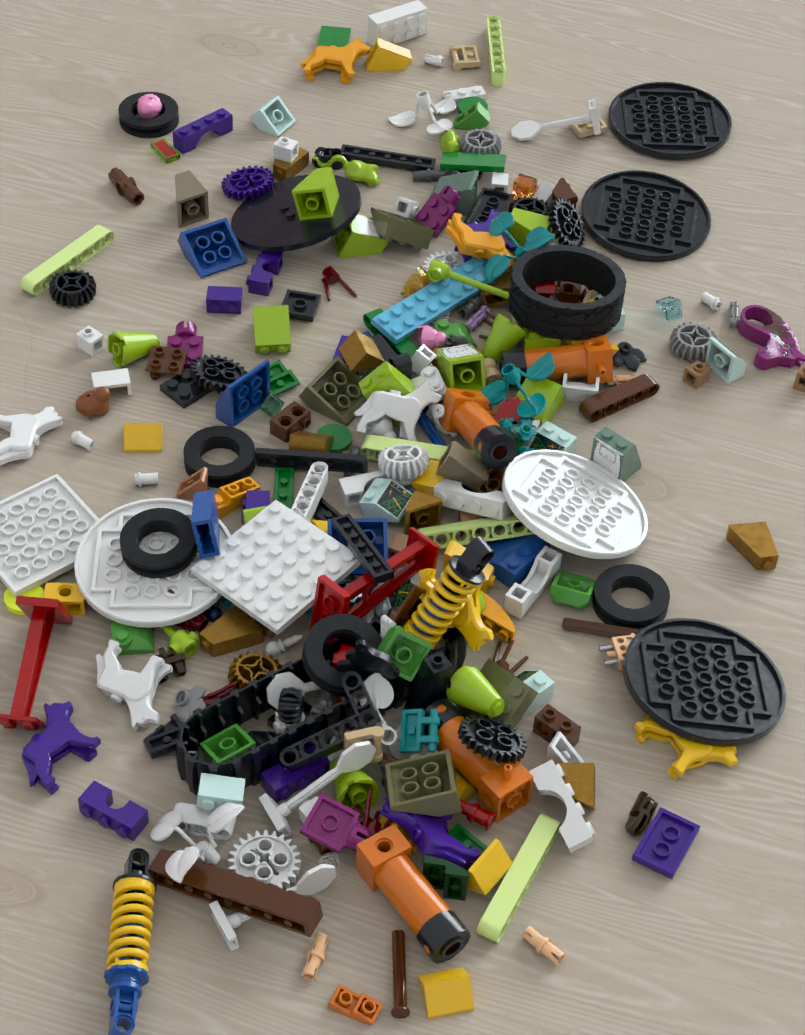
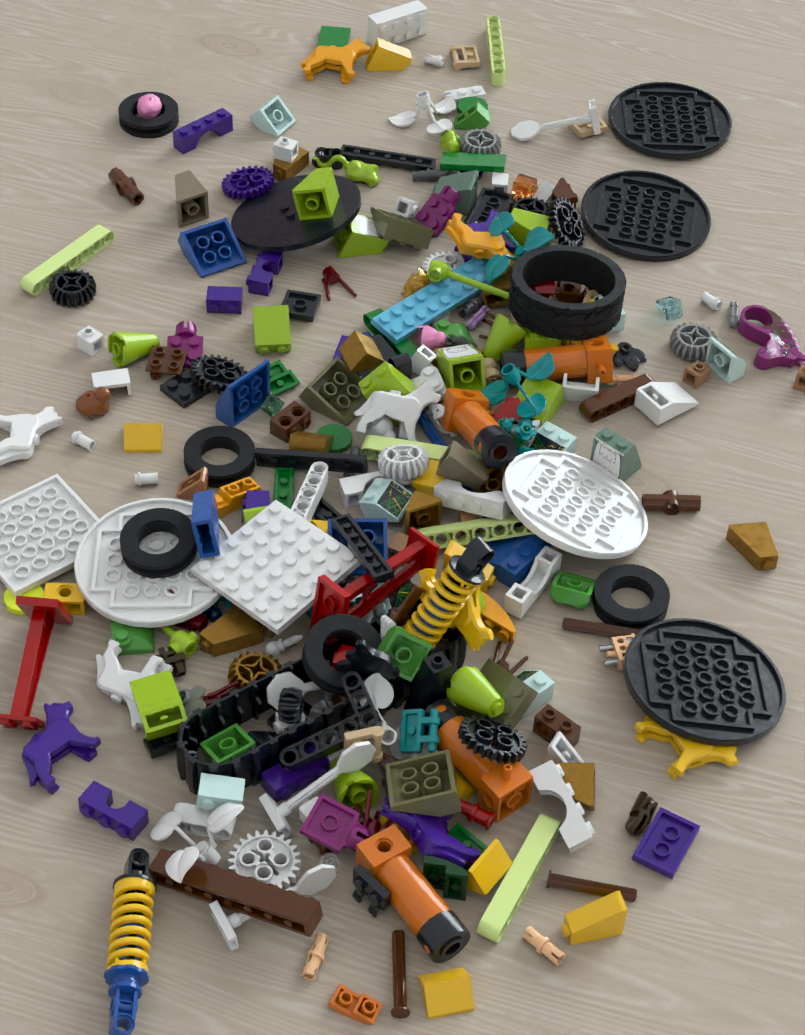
(158, 704): none -> lime slope
(165, 150): tile -> none
(376, 892): none -> black plate
(589, 886): none -> reddish brown axle
(595, 920): none -> yellow slope
(663, 401): none -> white slope
(671, 502): none -> reddish brown piece

